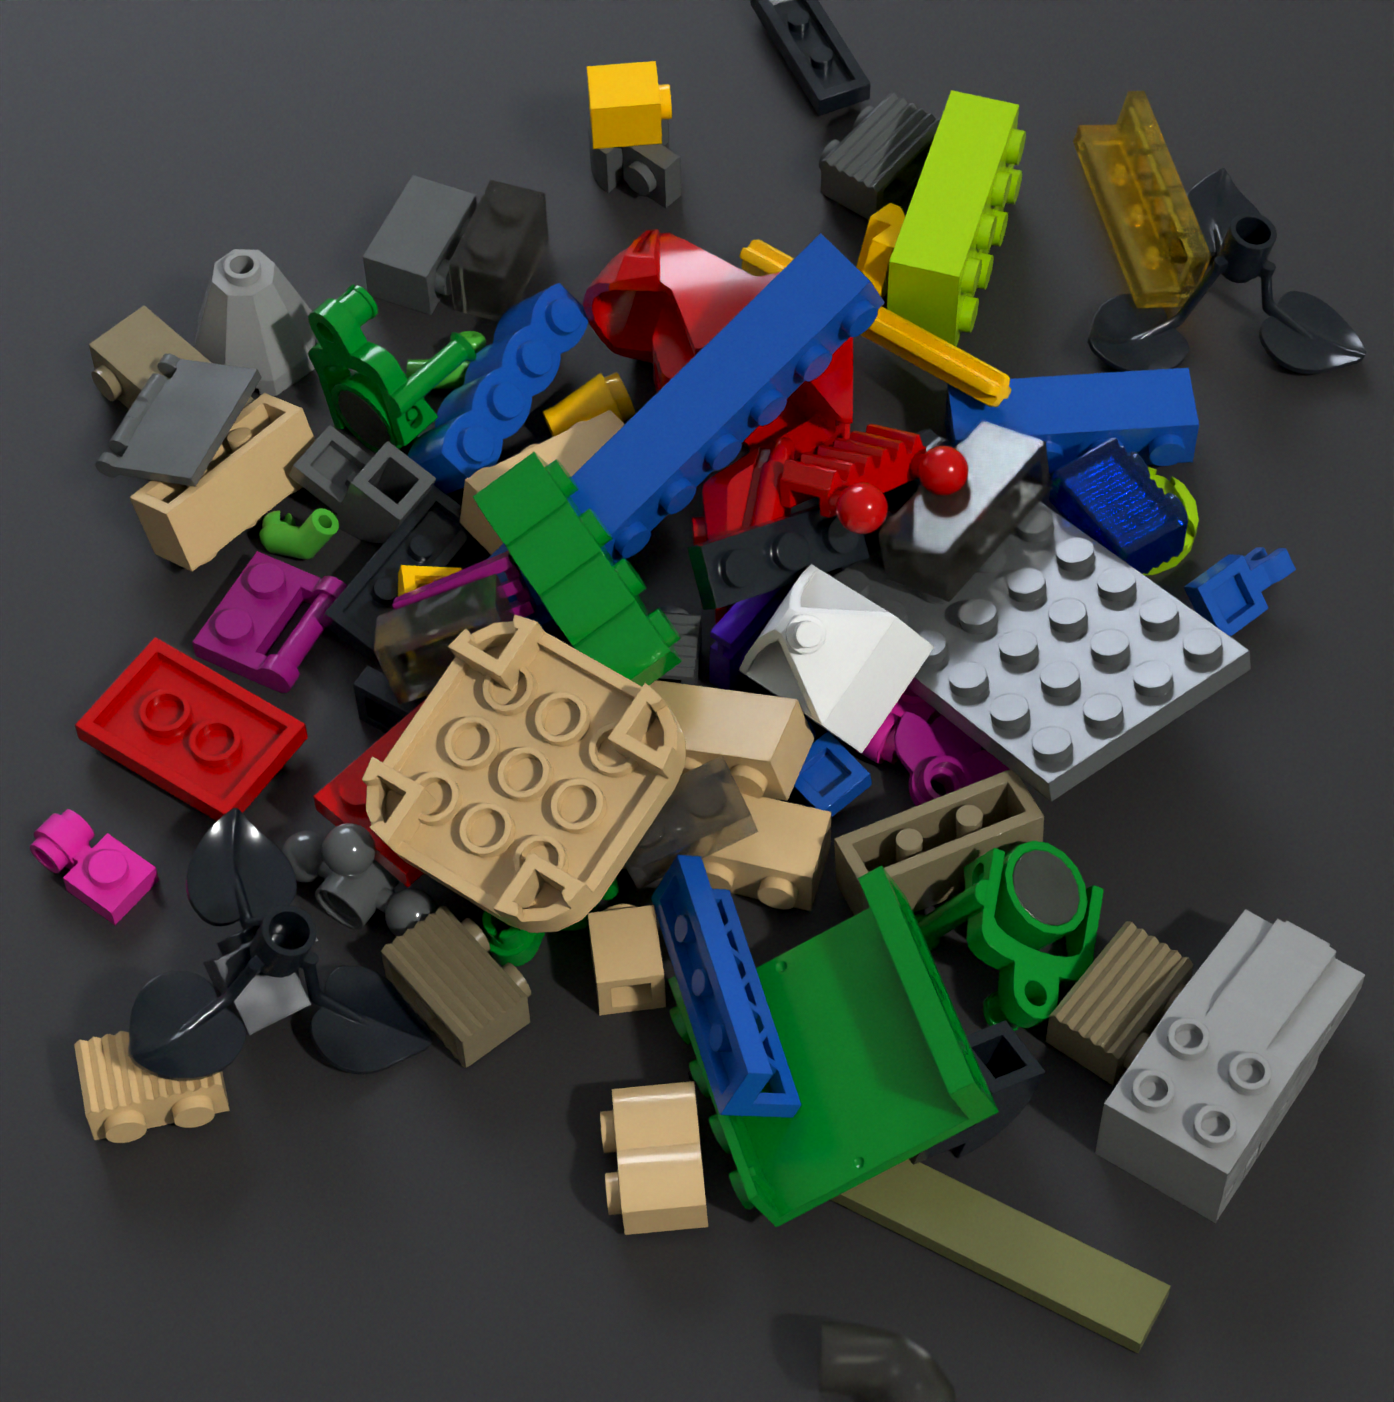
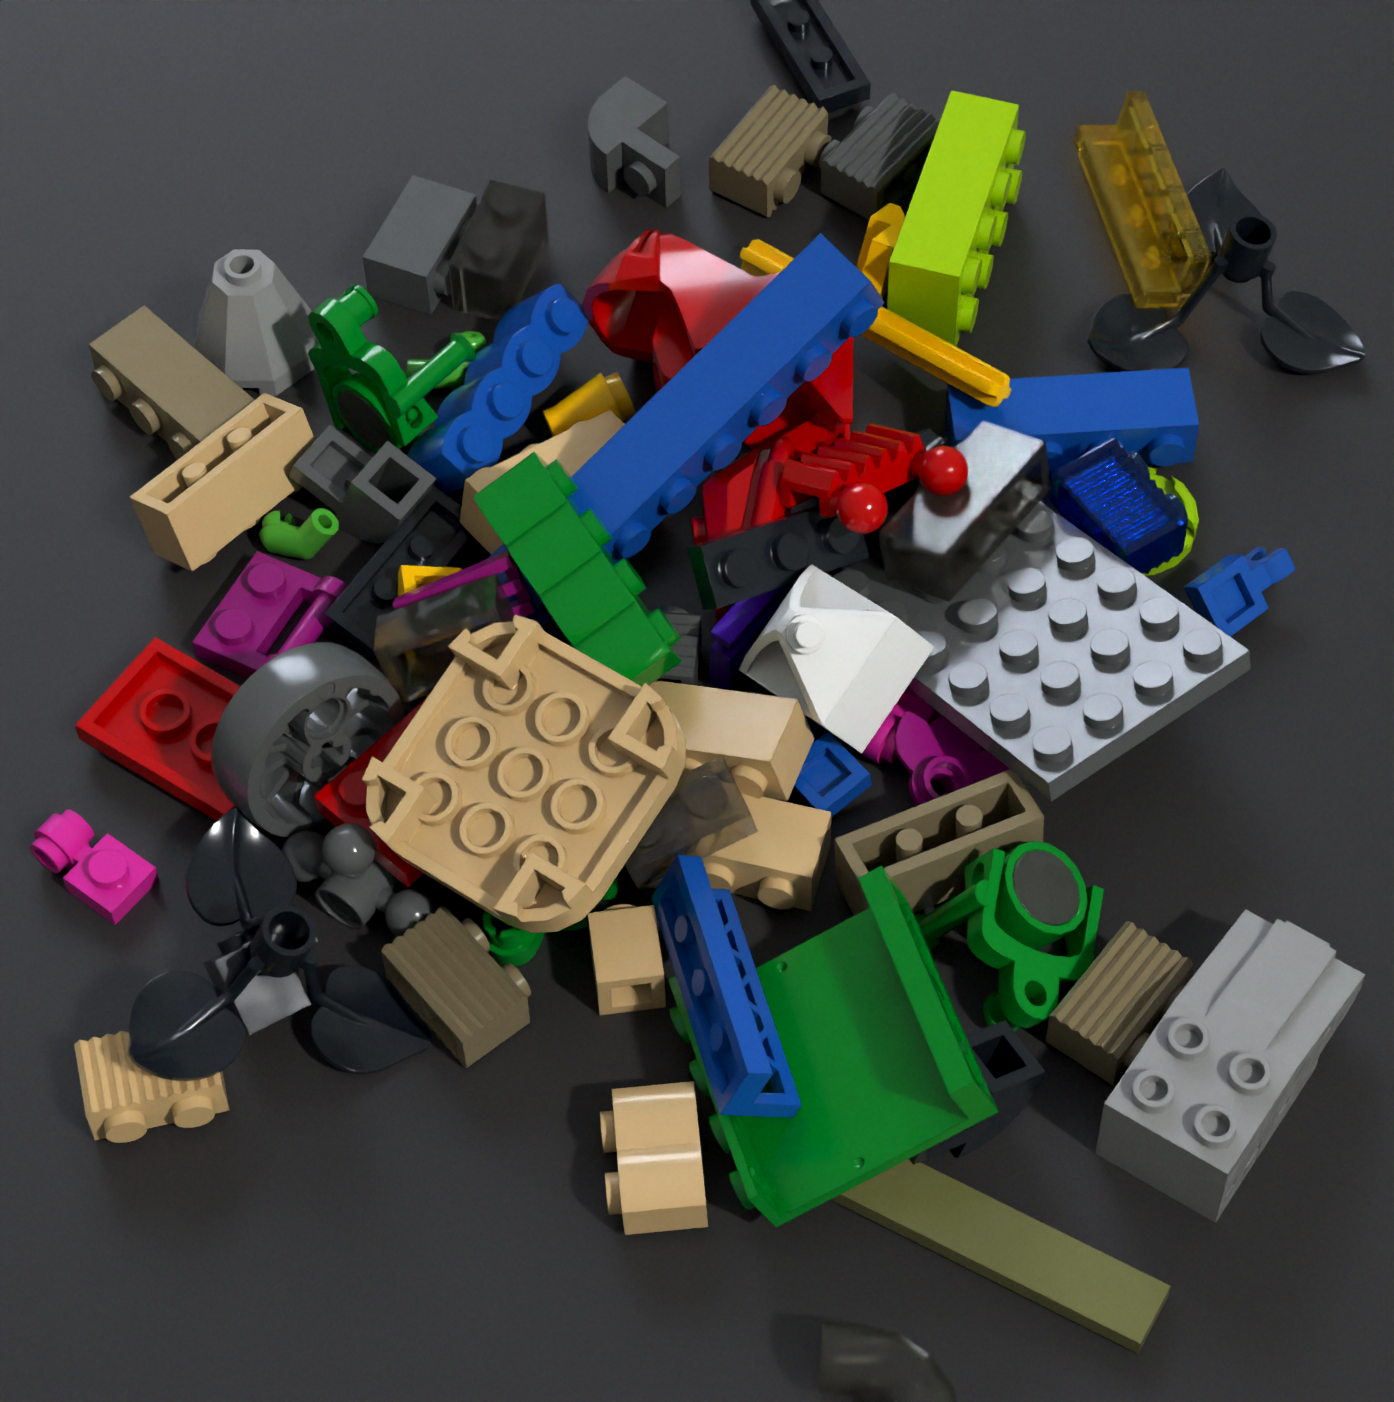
(178, 421): dark grey piece -> none
(297, 721): none -> dark grey piece
(627, 104): yellow brick -> none
(769, 151): none -> dark tan brick

